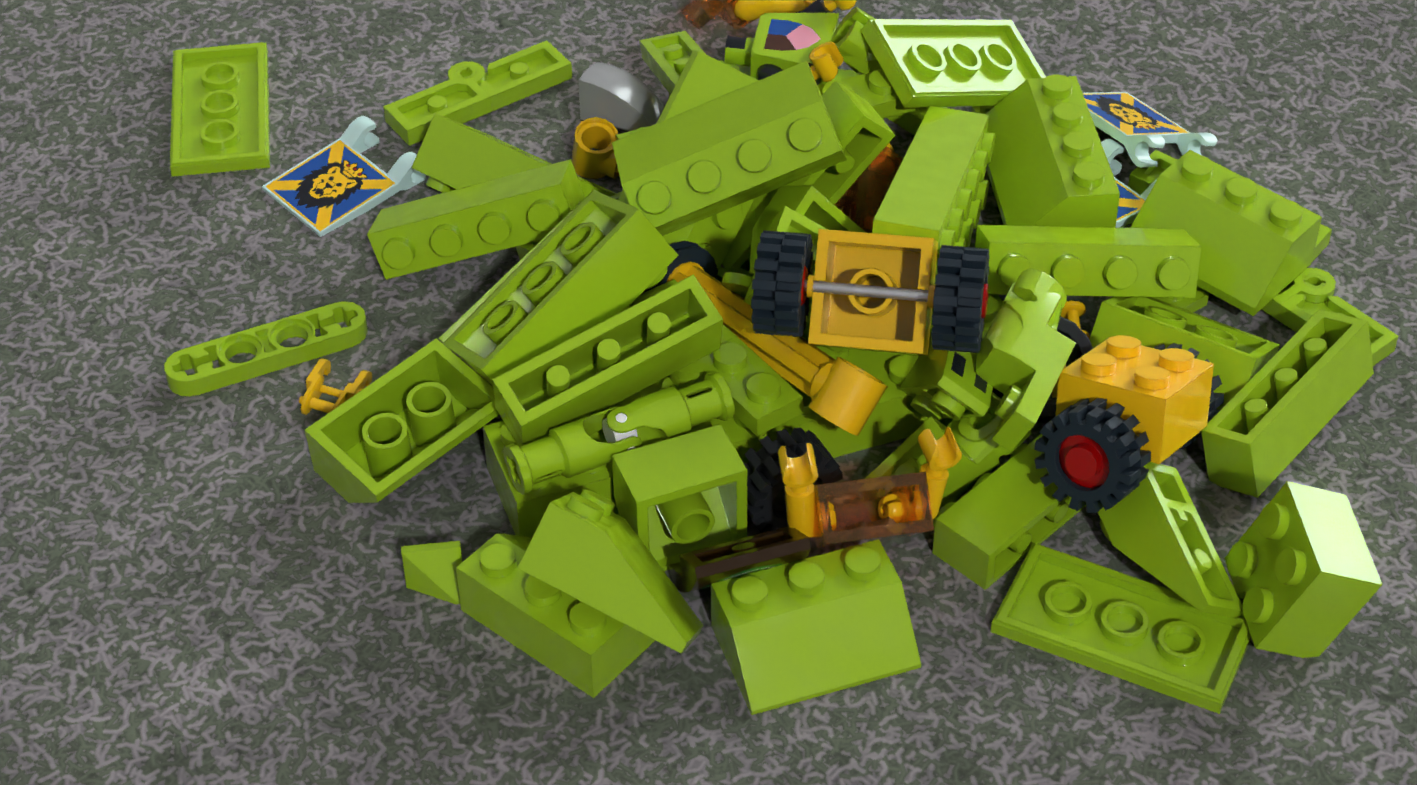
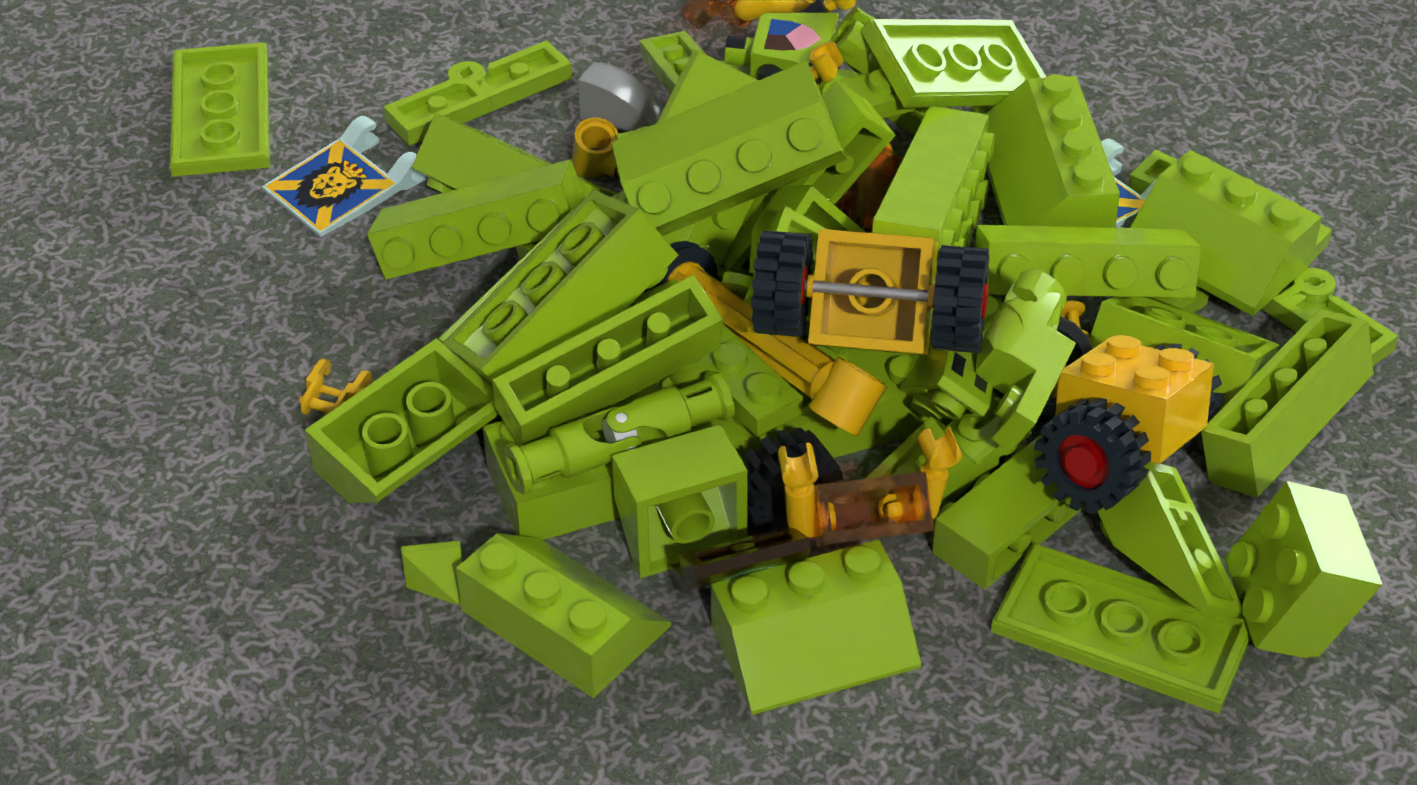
(265, 344): lime beam -> none
(607, 566): lime slope -> none
(1140, 126): flag -> none

